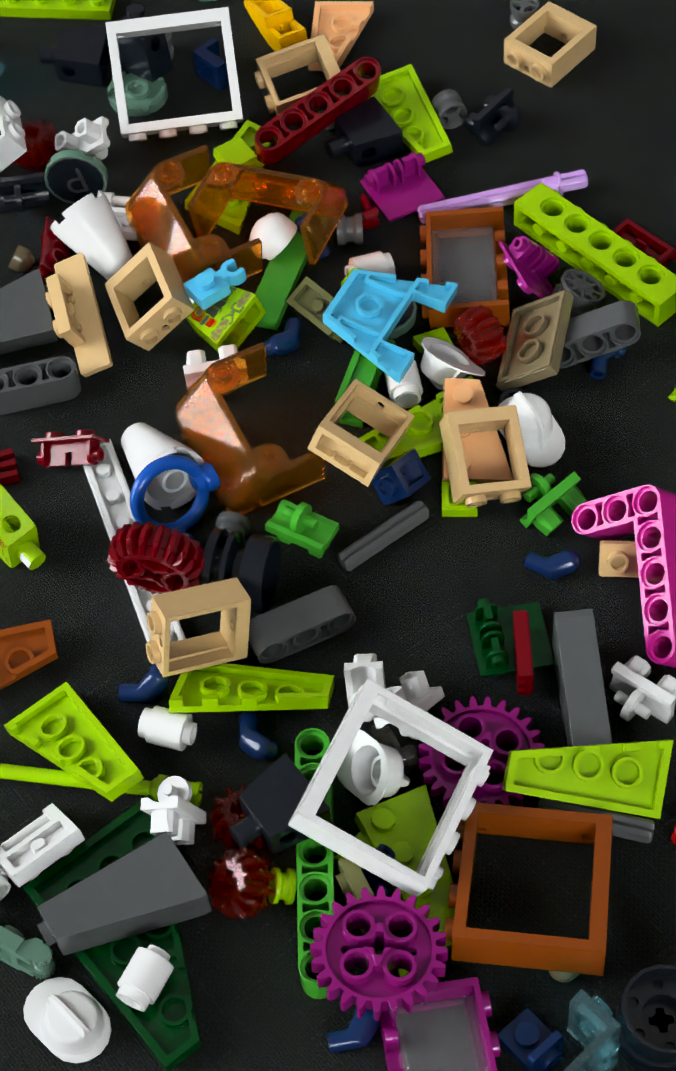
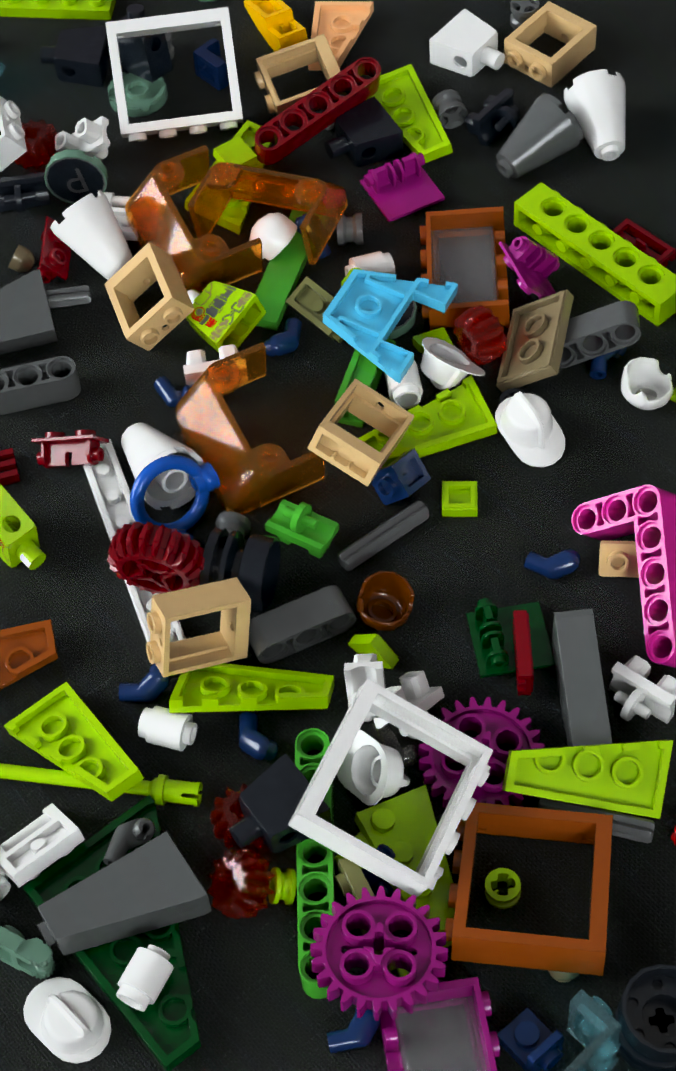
(78, 314): tan bracket -> none
(128, 837): none -> dark grey arm
(168, 391): none -> dark blue arm
(174, 811): white hips -> none
(213, 286): medium azure plate -> none
(370, 214): dark red hand -> none
(374, 644): none -> lime tile
(385, 600): none -> reddish brown hair
(466, 45): none -> white torso
(482, 450): light nougat wing -> none
(484, 420): tan window -> none
(491, 882): none -> lime bush
(508, 194): lavender axle -> none
(539, 138): none -> dark grey cone
(542, 513): bright green hips -> none
(582, 287): dark grey wheel -> none
(600, 109): none -> white cone
(645, 384): none -> white hair

